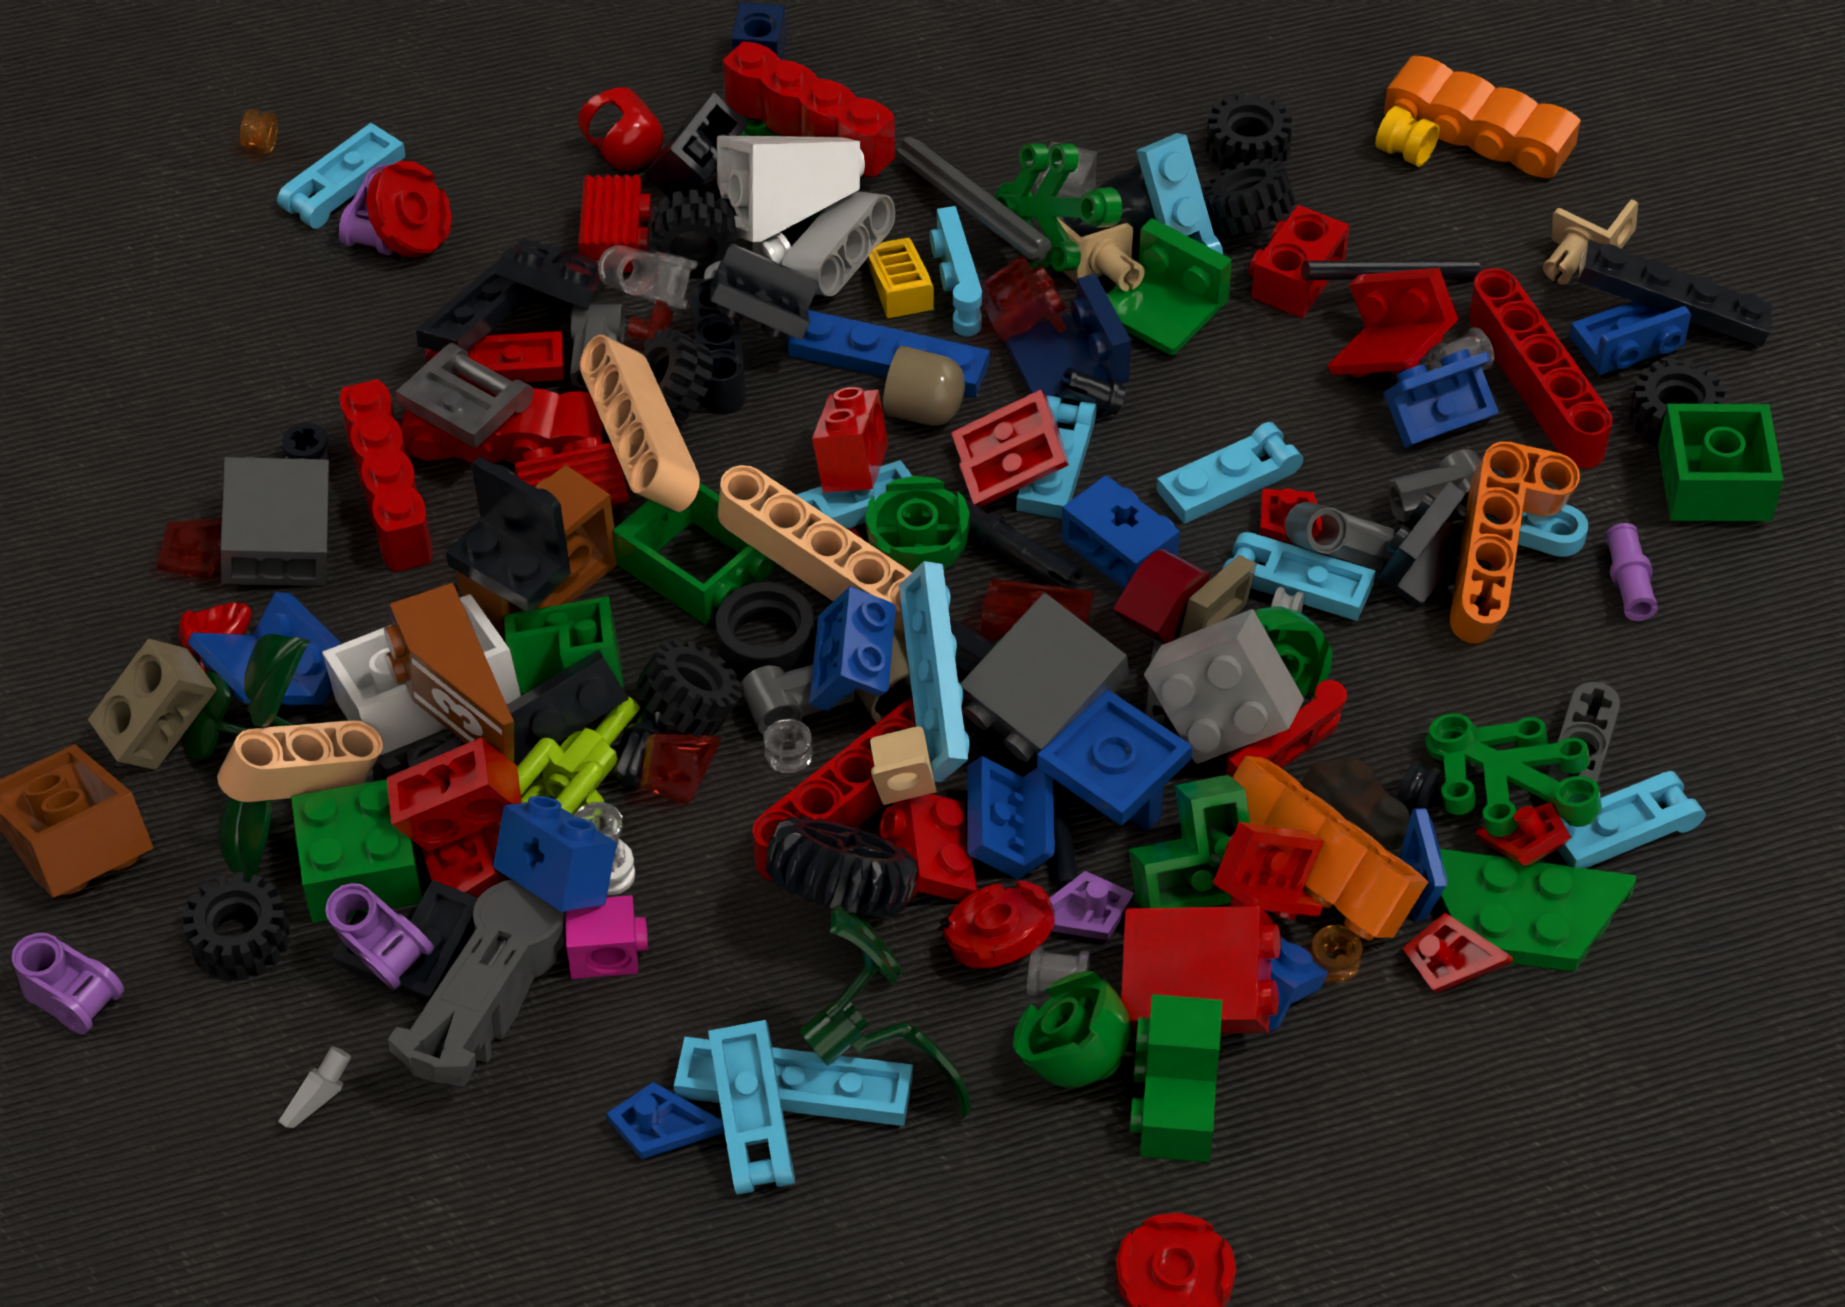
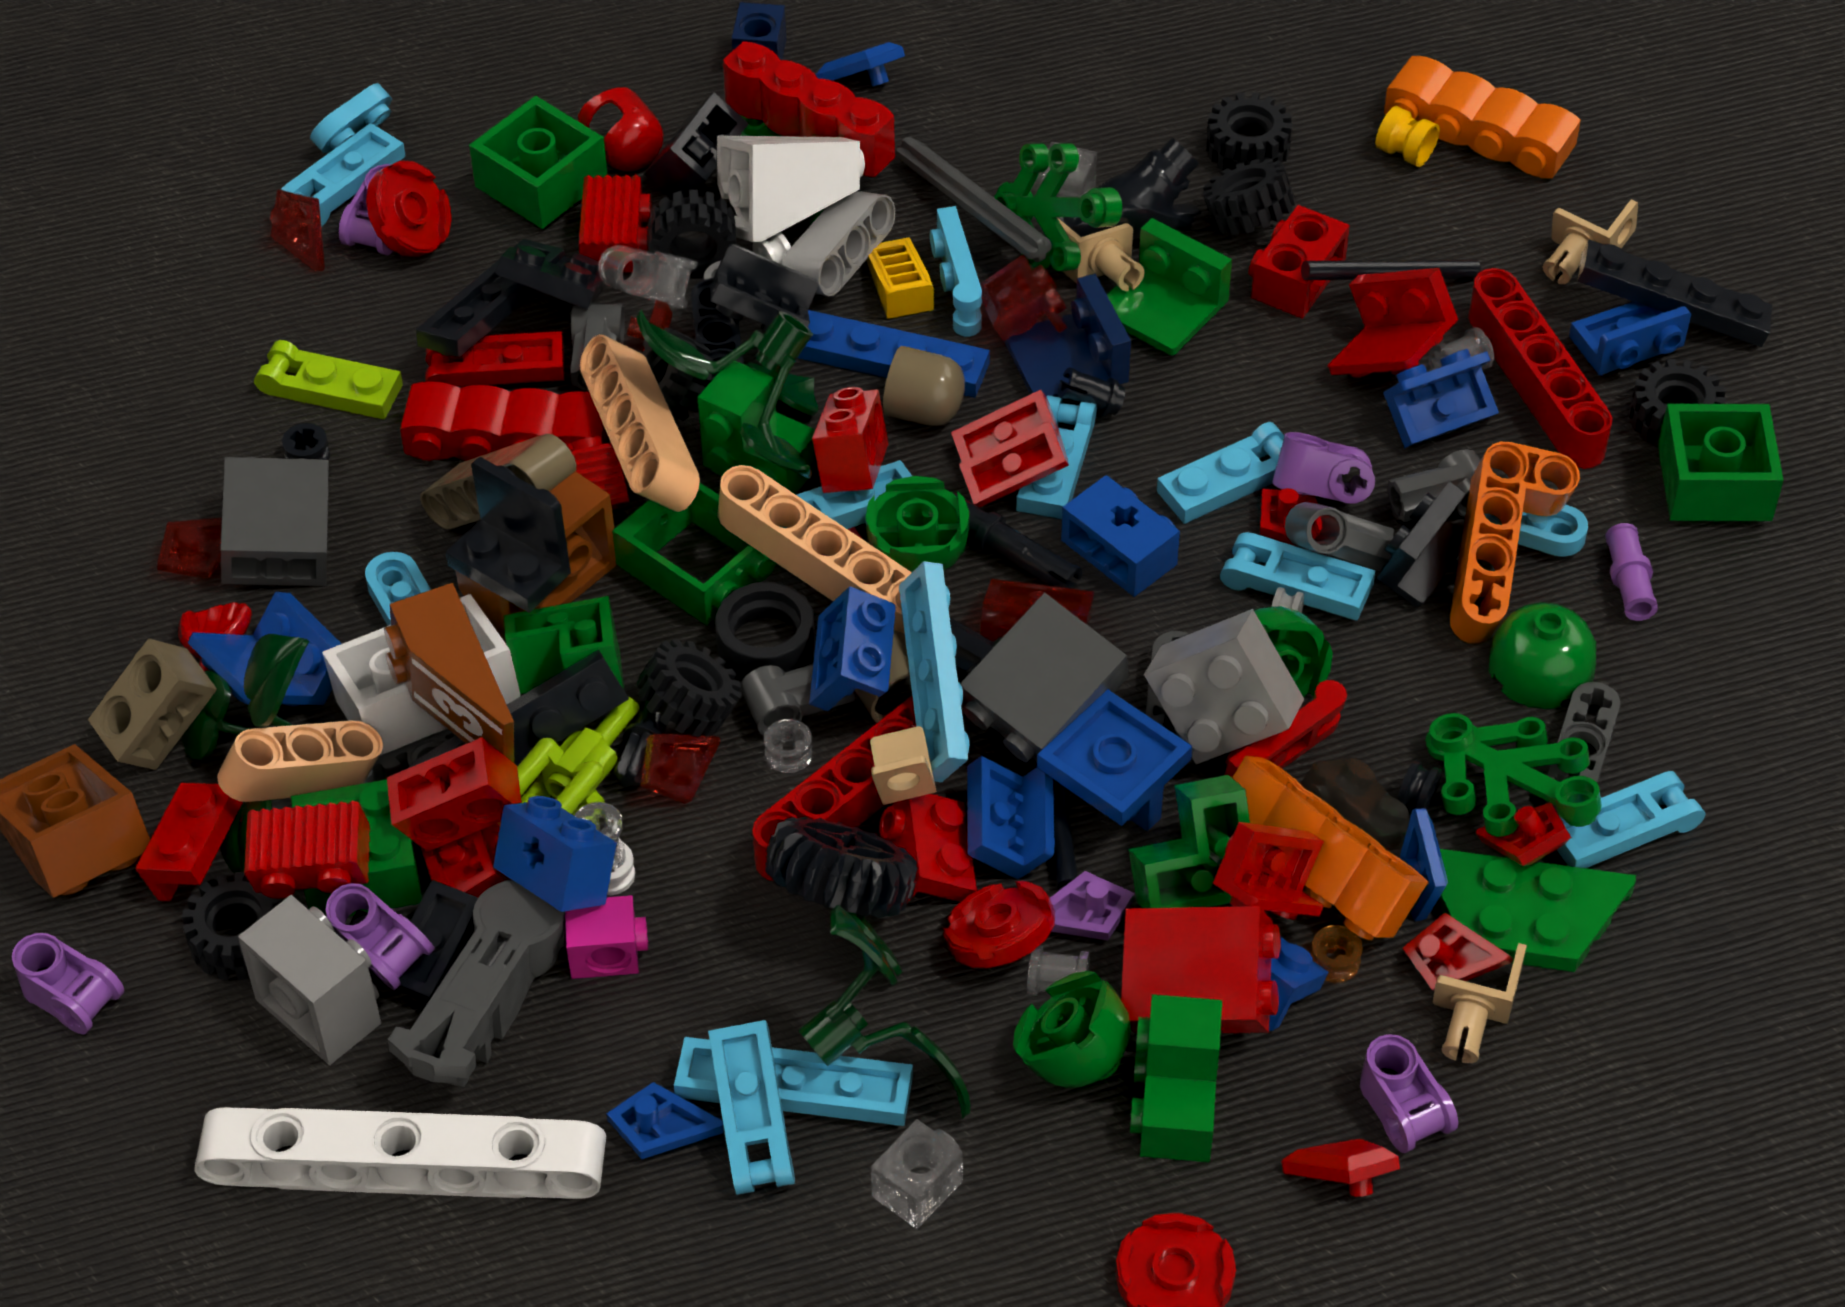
(187, 838): none -> red bracket
(259, 131): clear orange bush -> none
(298, 227): none -> clear red piece
(306, 848): none -> red brick
(311, 978): none -> light grey brick
(317, 1088): light grey bar -> none
(328, 381): none -> lime plate
(348, 119): none -> medium azure plate
(386, 475): red brick -> none
(393, 569): none -> medium azure plate
(445, 1156): none -> white beam
(458, 406): flat silver plate -> none
(537, 161): none -> green brick
(537, 461): none -> dark tan beam
(739, 397): none -> green brick
(776, 352): none -> dark green plant
(870, 59): none -> blue piece
(917, 1194): none -> clear brick
(1160, 594): dark red brick -> none
(1176, 189): medium azure plate -> none
(1220, 597): dark tan tile -> none
(1317, 468): none -> medium lavender piece
(1343, 1162): none -> red piece
(1406, 1103): none -> medium lavender piece
(1472, 1007): none -> tan bracket
(1542, 655): none -> green cylinder

